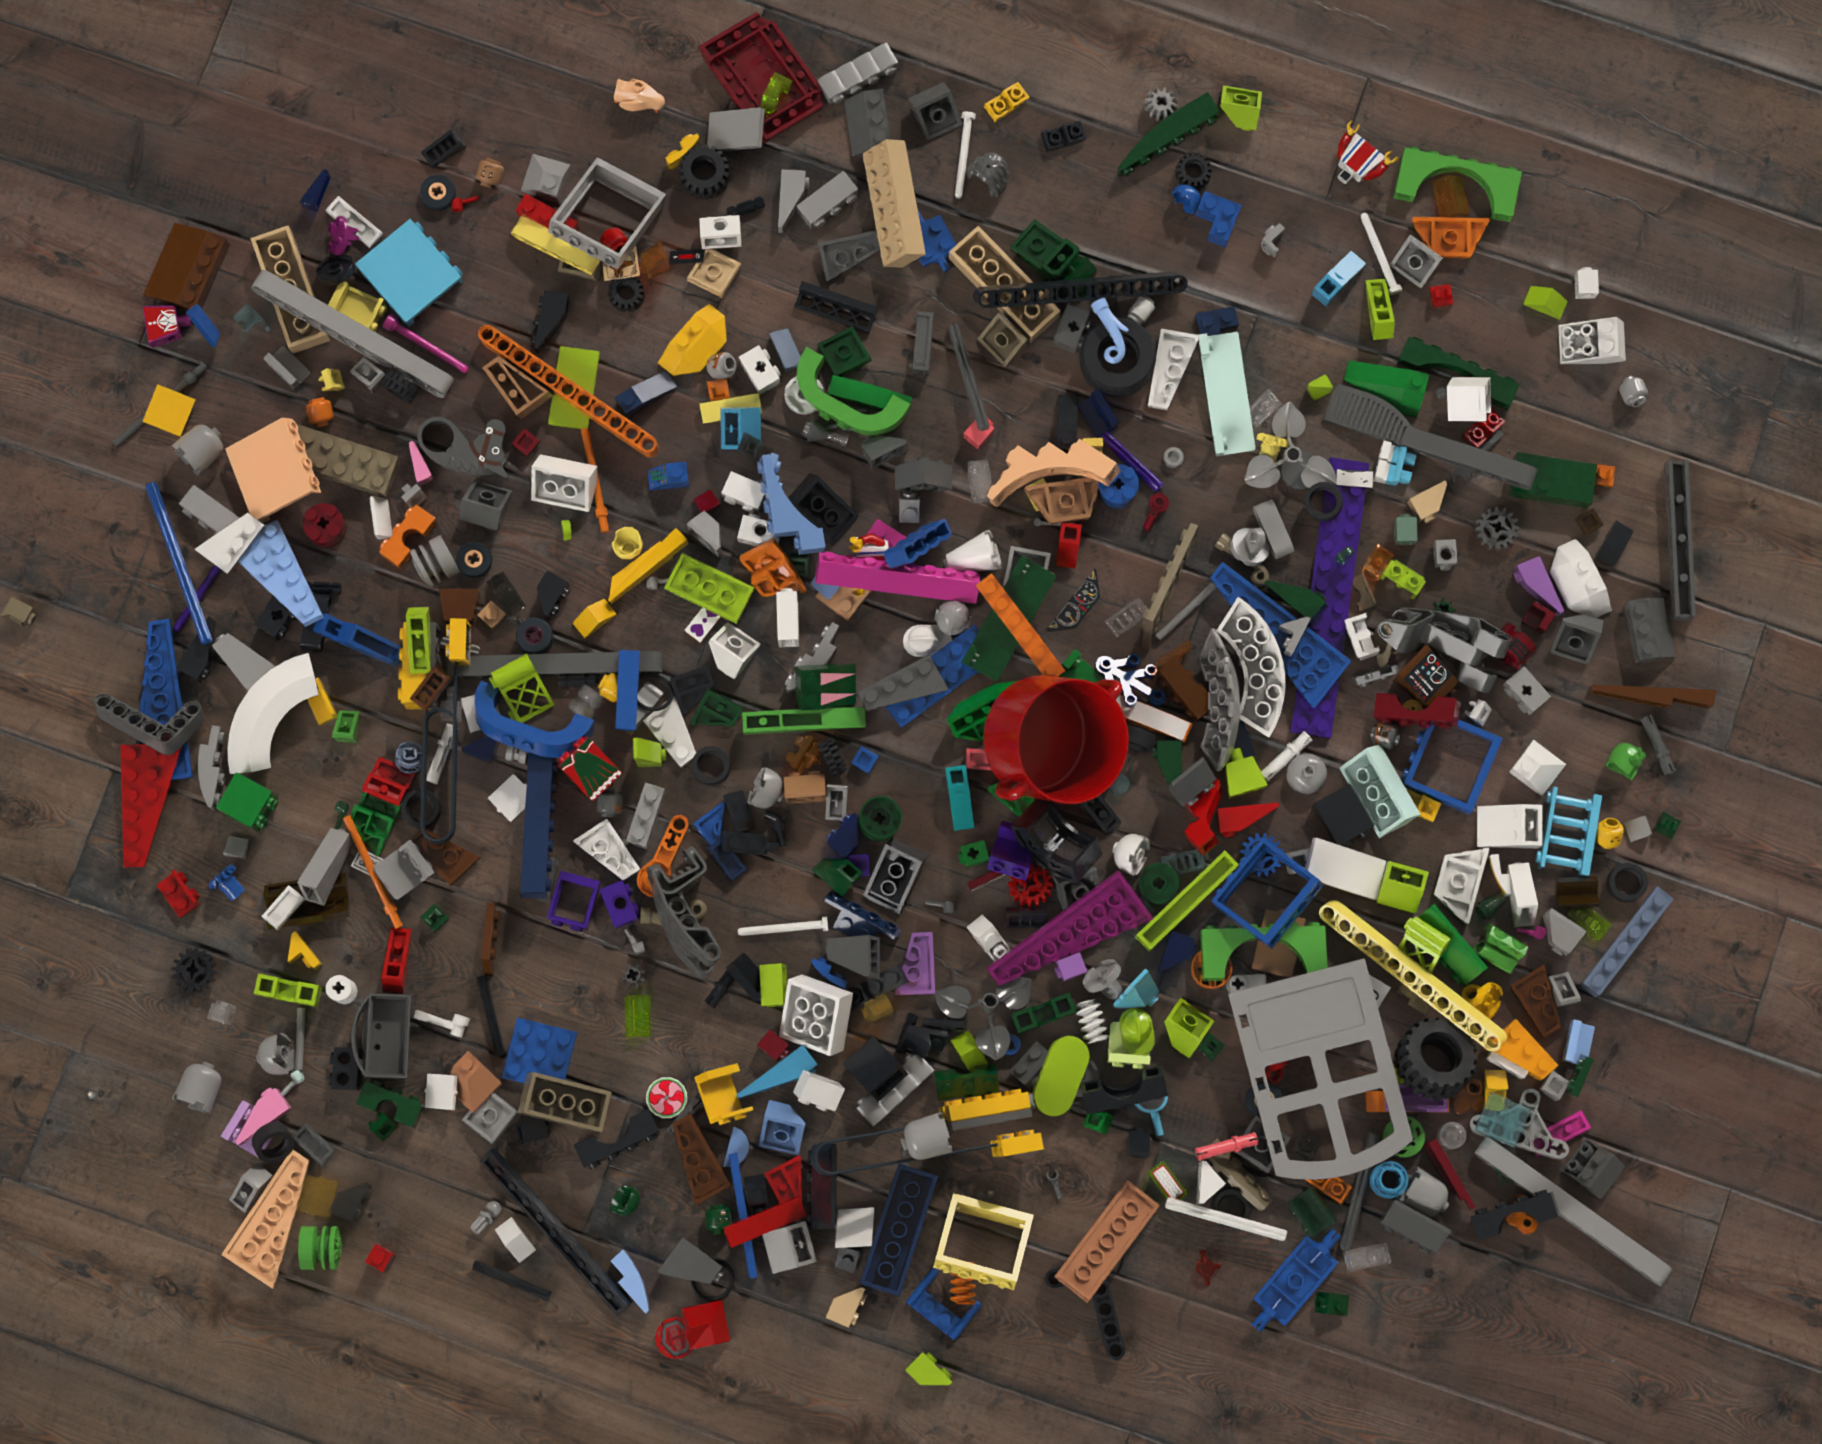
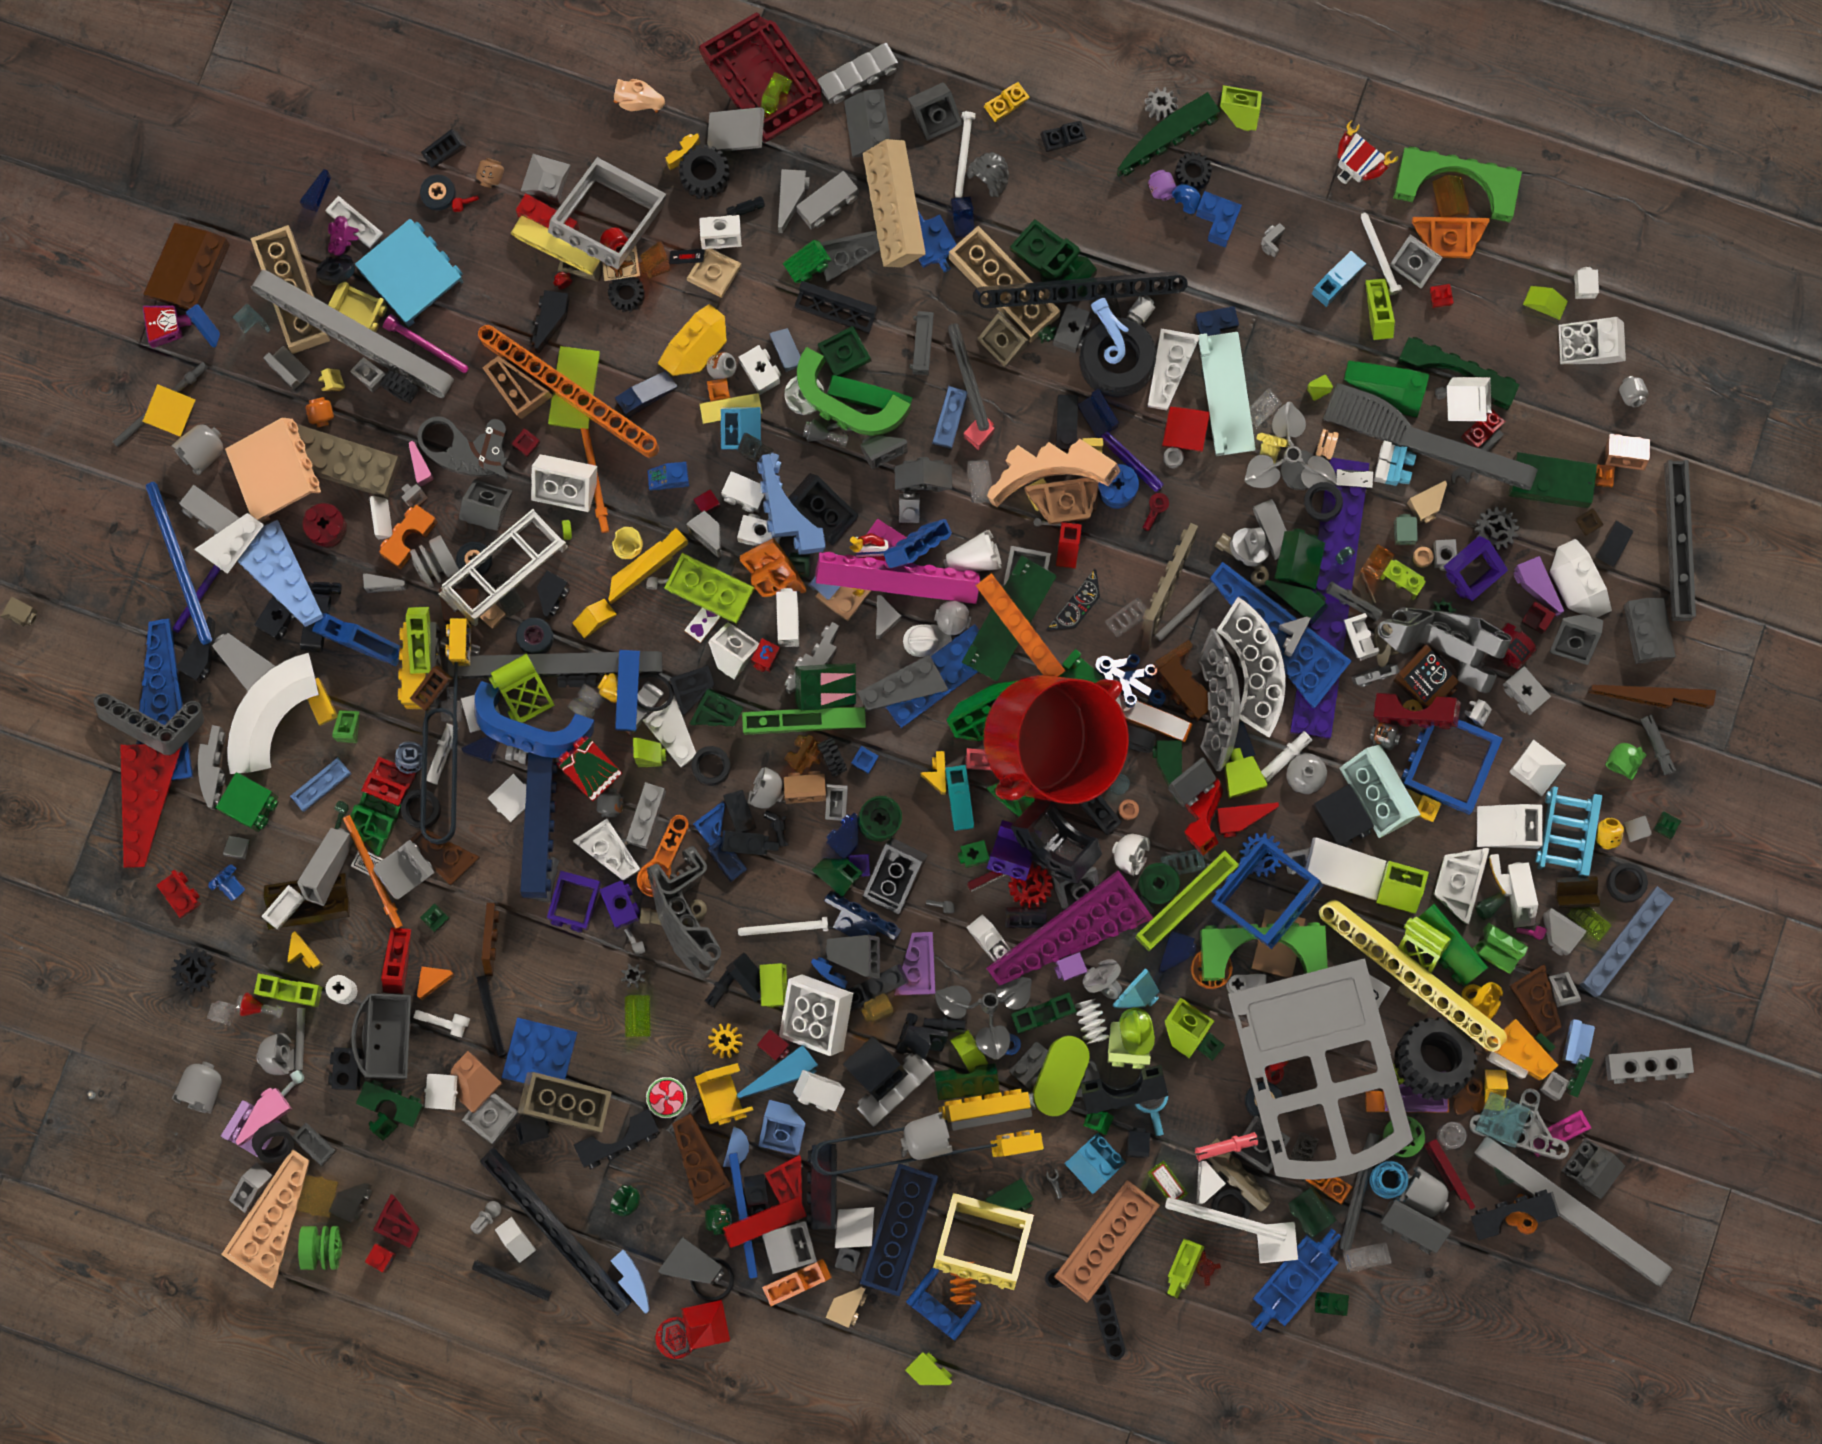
(249, 1005): none -> piece
(320, 784): none -> medium blue tile
(376, 583): none -> light grey slope
(397, 1223): none -> dark red wing
(431, 980): none -> orange slope
(458, 603): none -> white piece
(562, 280): none -> red plate
(721, 1047): none -> yellow gear
(765, 655): none -> red brick
(797, 1282): none -> orange slope
(807, 262): none -> green brick
(886, 617): none -> light grey slope
(938, 778): none -> yellow slope
(950, 417): none -> medium blue tile
(962, 216): none -> clear blue slope
(1013, 1196): none -> dark green slope
(1047, 333): none -> dark green plate
(1095, 1163): none -> dark azure slope
(1128, 809): none -> nougat tile
(1161, 185): none -> medium lavender head
(1183, 1266): none -> lime hinge
(1186, 429): none -> red slope
(1275, 1250): none -> white sticker
(1300, 559): none -> dark green brick
(1329, 444): none -> light nougat wheel
(1354, 601): none -> dark grey pin
(1423, 557): none -> light nougat tile
(1466, 556): none -> dark purple window
(1544, 1042): none -> dark green tile
(1627, 452): none -> brick
(1681, 1057): none -> light grey brick

